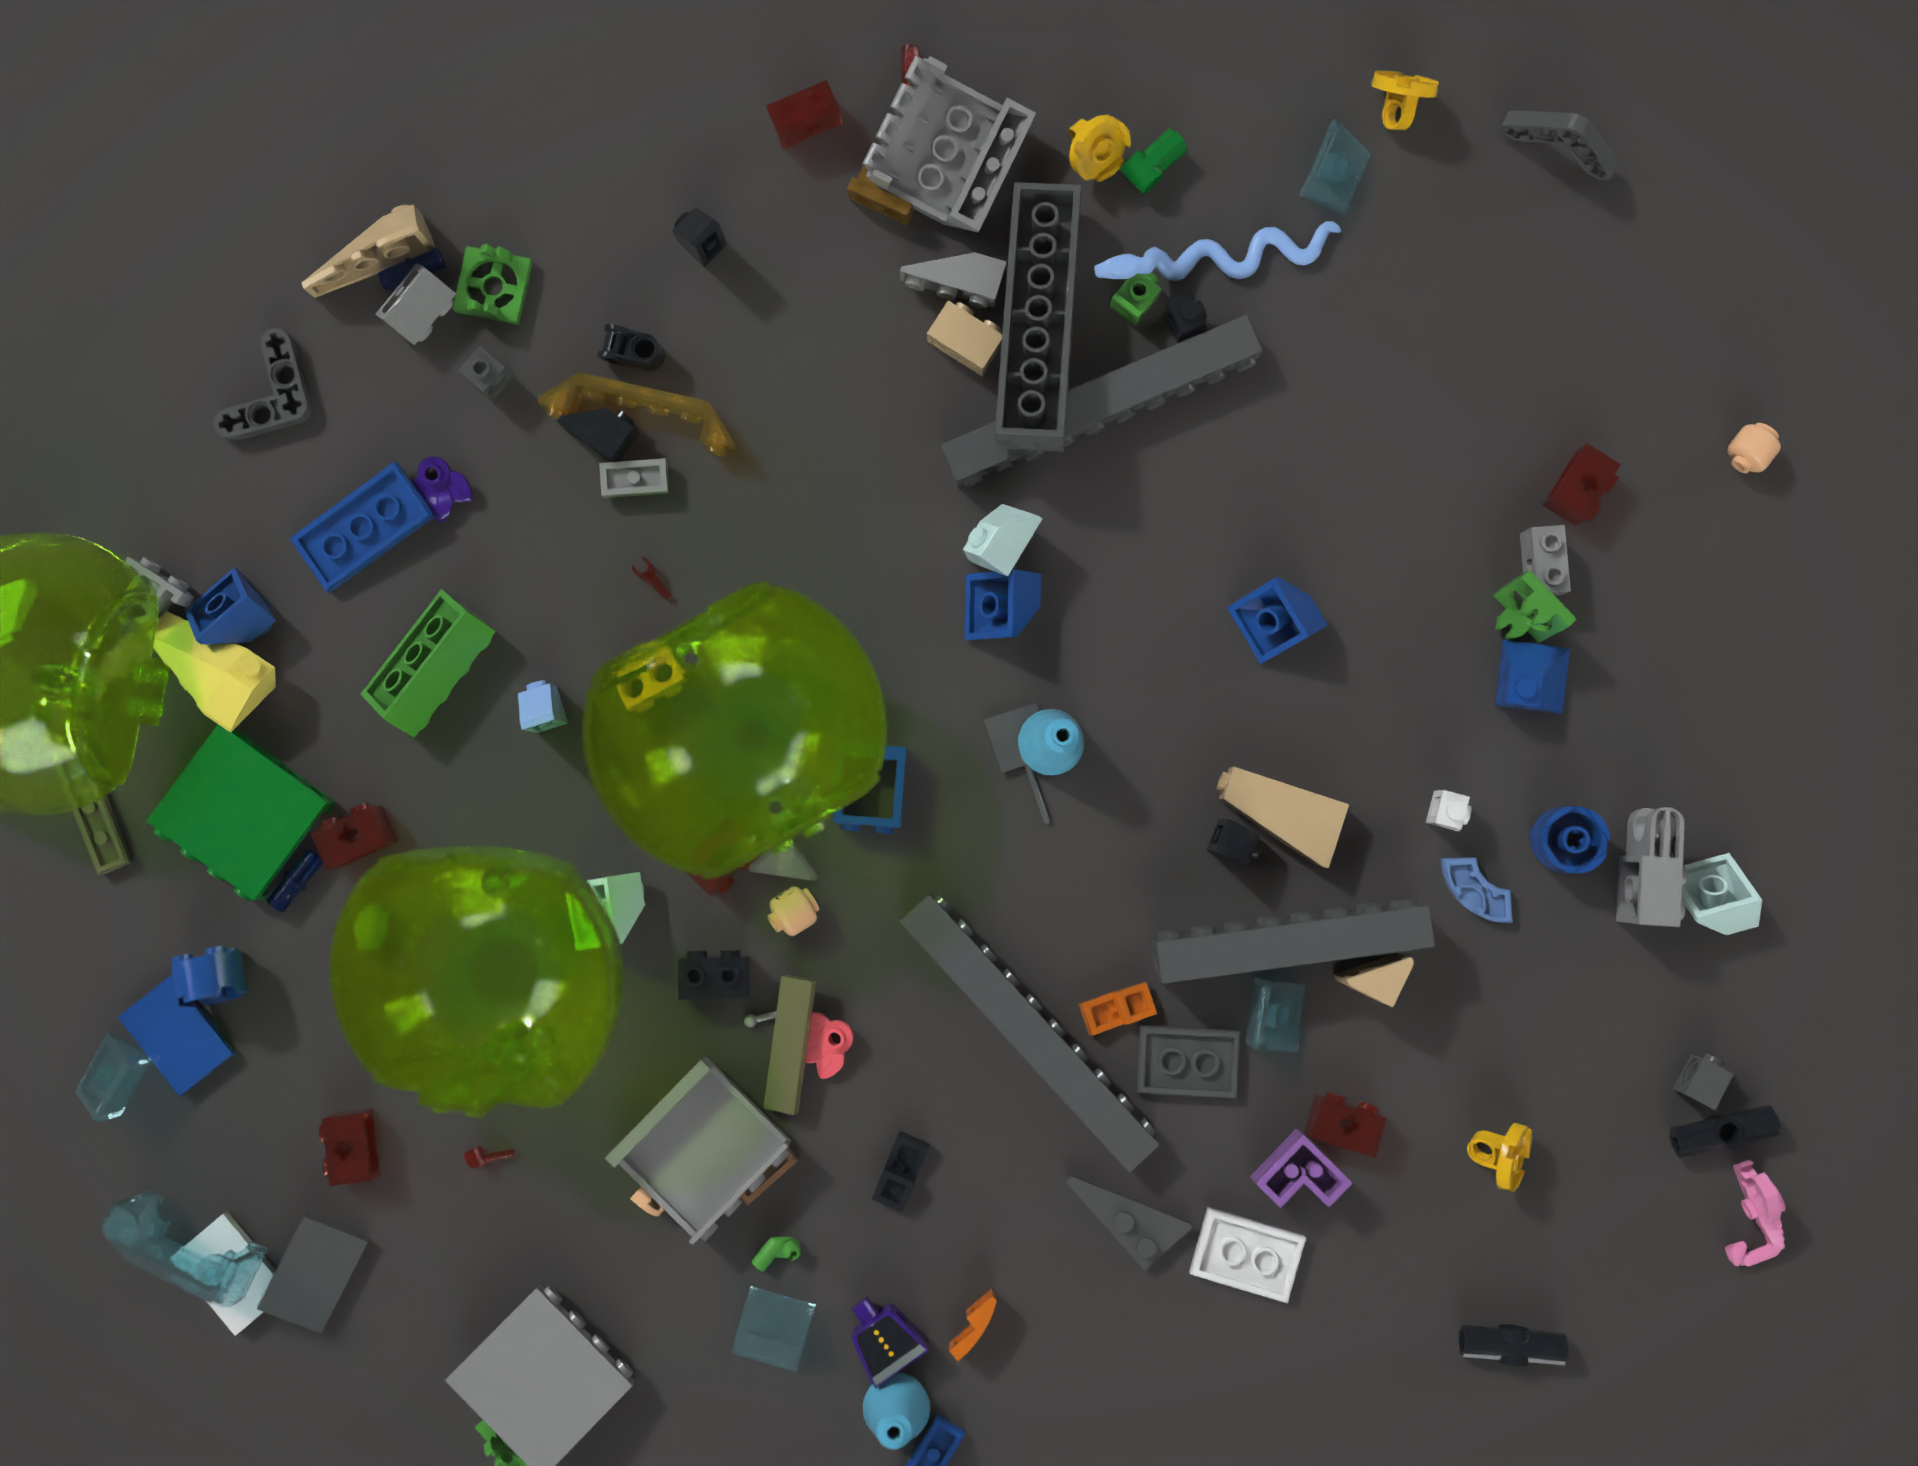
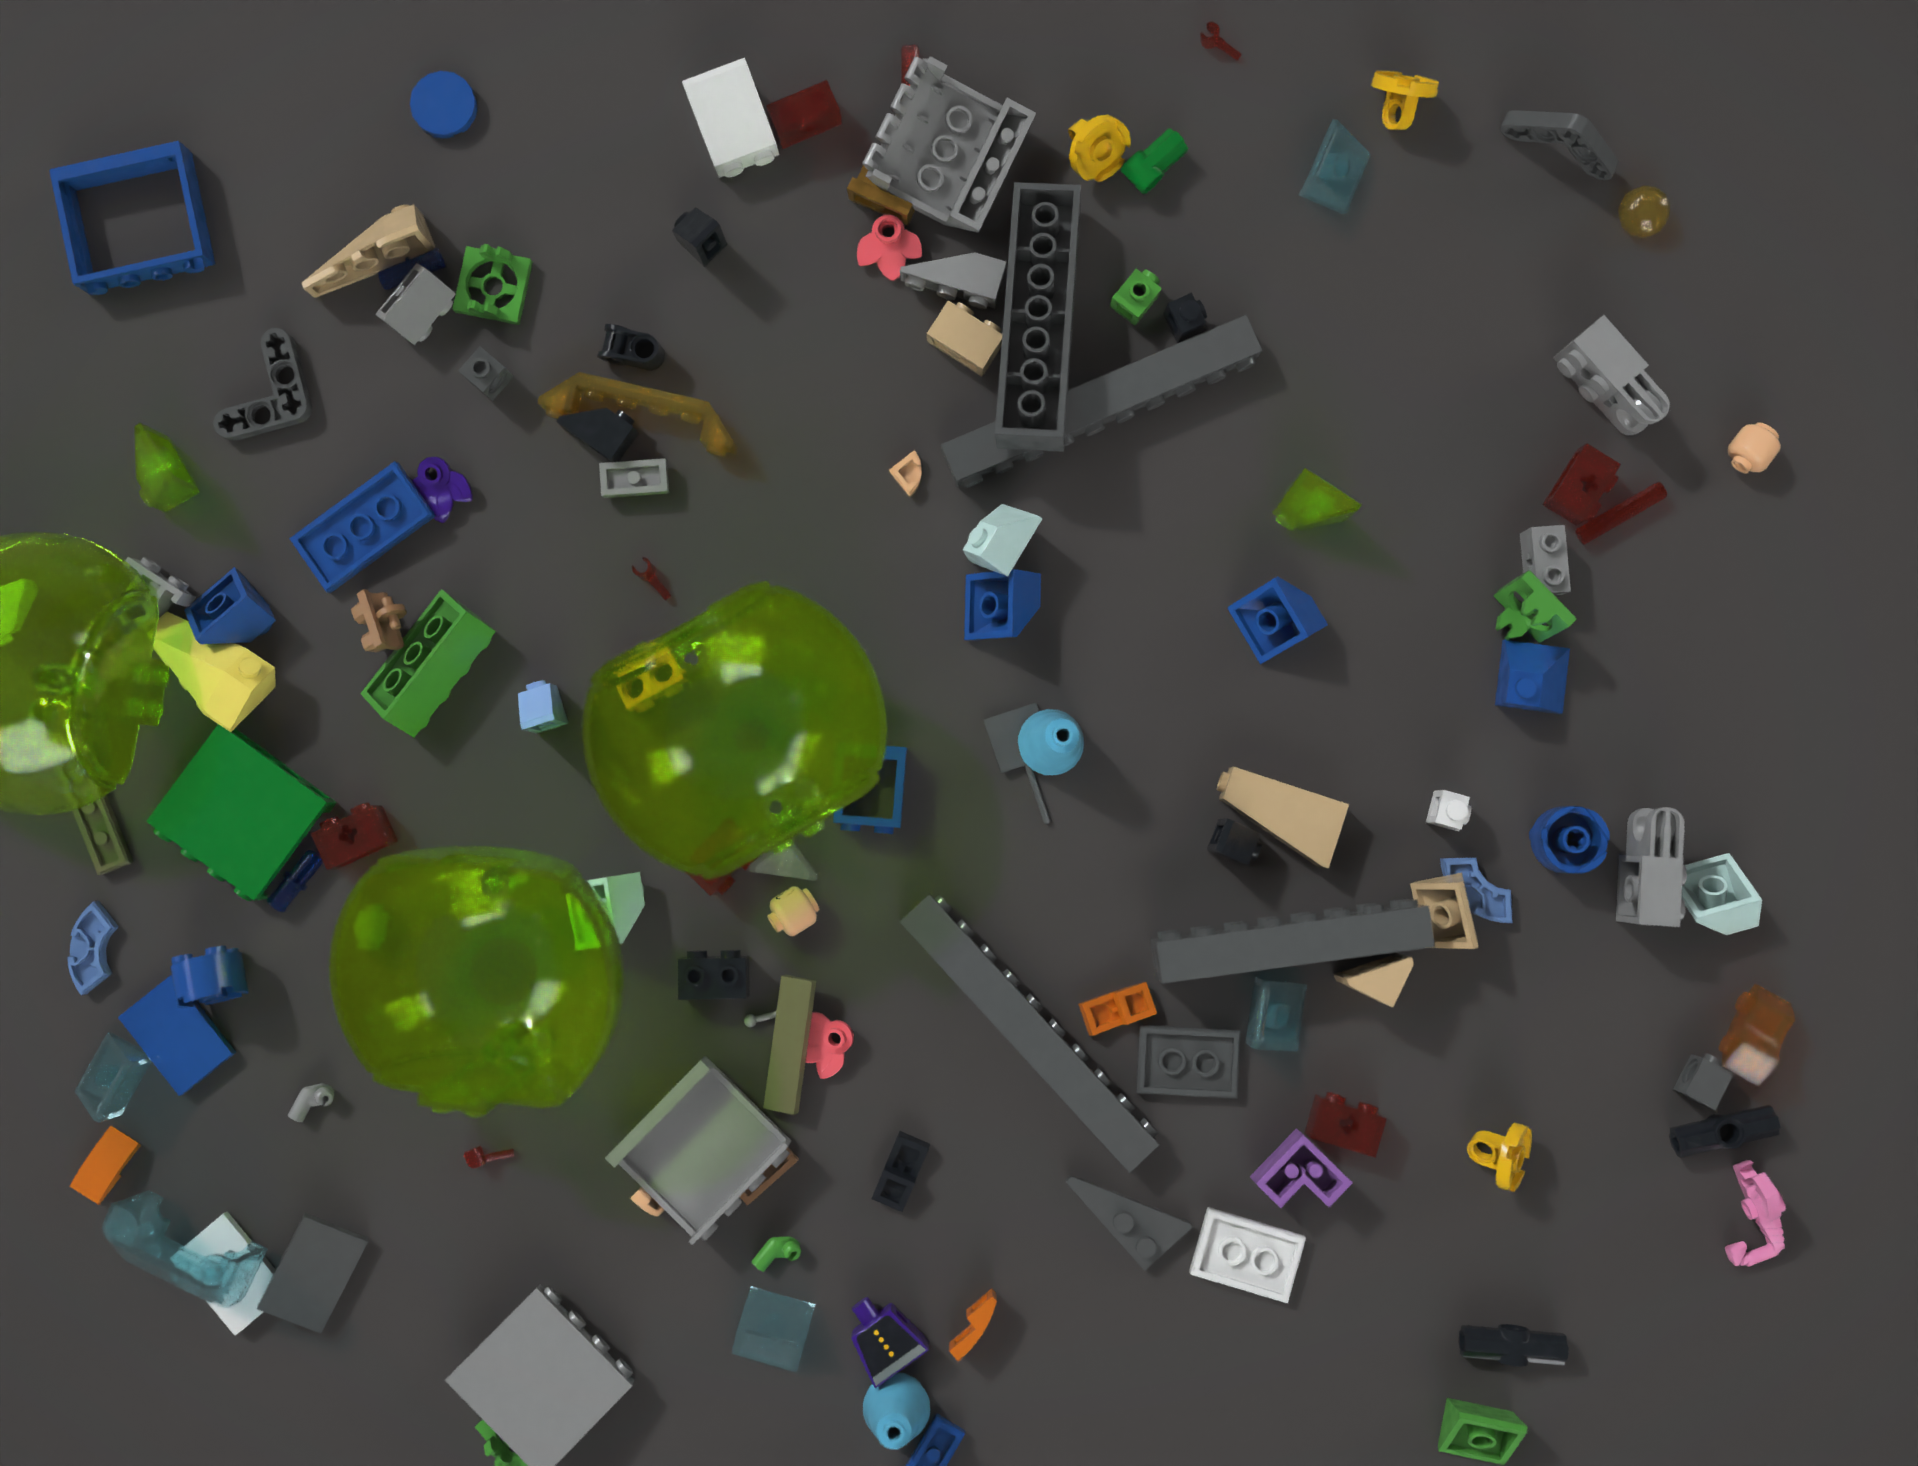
(88, 948): none -> medium blue tile
(104, 1164): none -> orange slope
(121, 167): none -> blue window
(160, 470): none -> clear neon green slope
(309, 1097): none -> light grey arm
(353, 1129): clear red brick -> none
(382, 620): none -> medium nougat hips
(443, 104): none -> blue tile
(731, 118): none -> white slope
(888, 252): none -> coral plate
(908, 473): none -> light nougat tile
(1128, 265): light blue animal -> none
(1217, 41): none -> clear red hand
(1313, 503): none -> clear neon green slope
(1449, 911): none -> tan slope
(1480, 1431): none -> bright green slope
(1613, 377): none -> light grey brick
(1621, 513): none -> clear red axle
(1644, 211): none -> clear yellow hair
(1756, 1034): none -> clear orange brick

